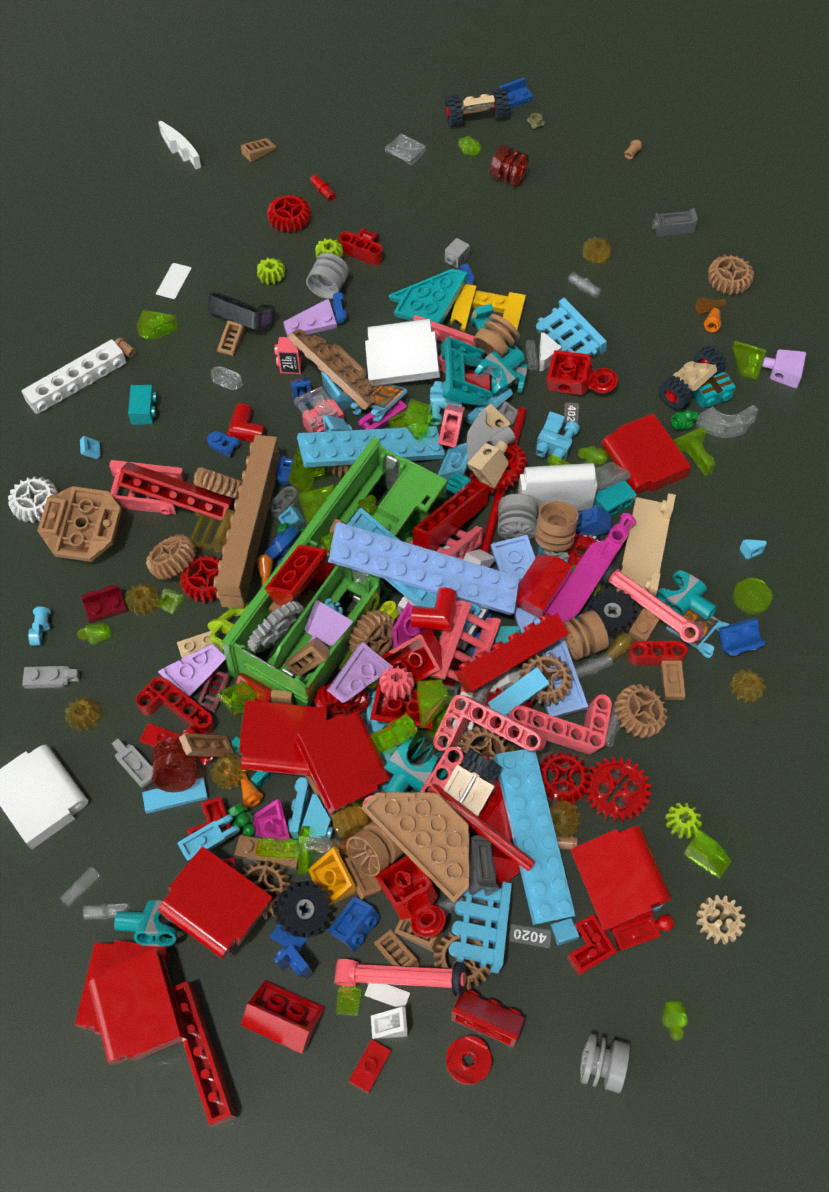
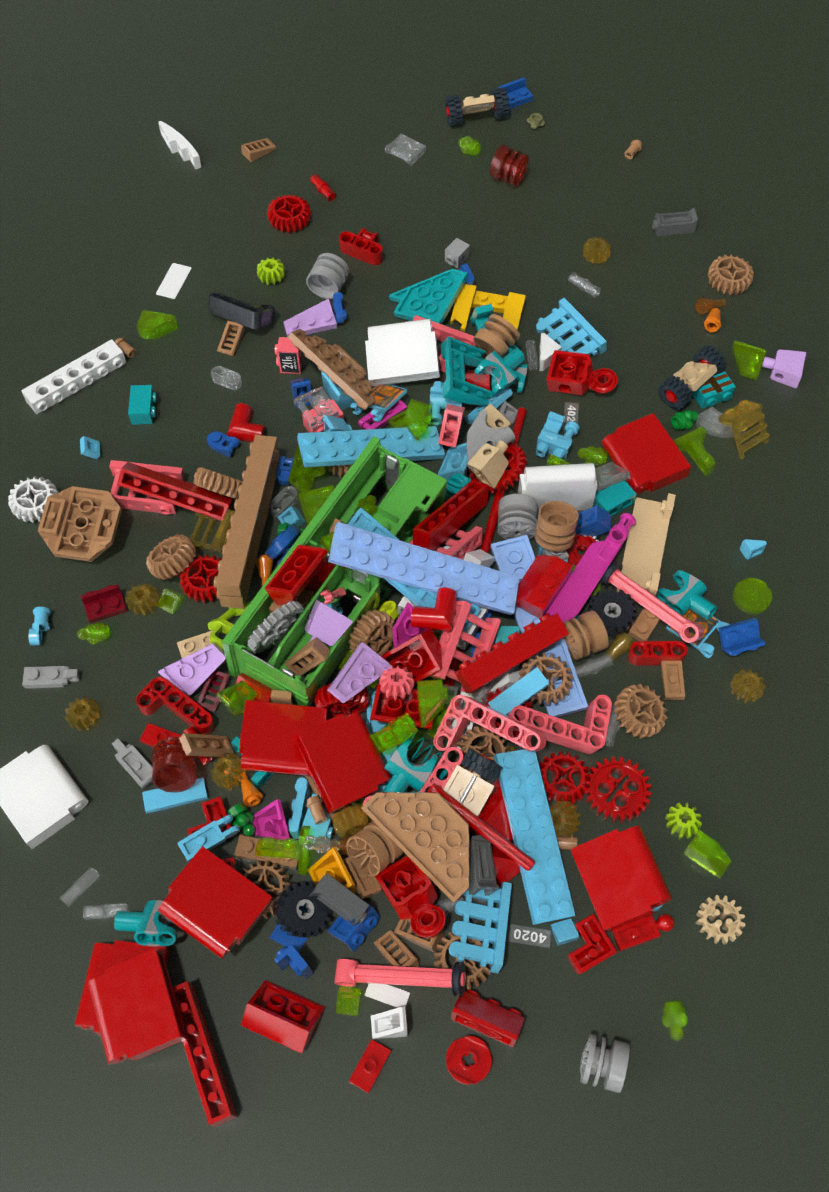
(316, 809): none -> medium nougat pin
(329, 246): lime gear -> none
(330, 596): none -> coral piece
(340, 900): none -> dark grey window
(740, 419): none -> clear yellow plate

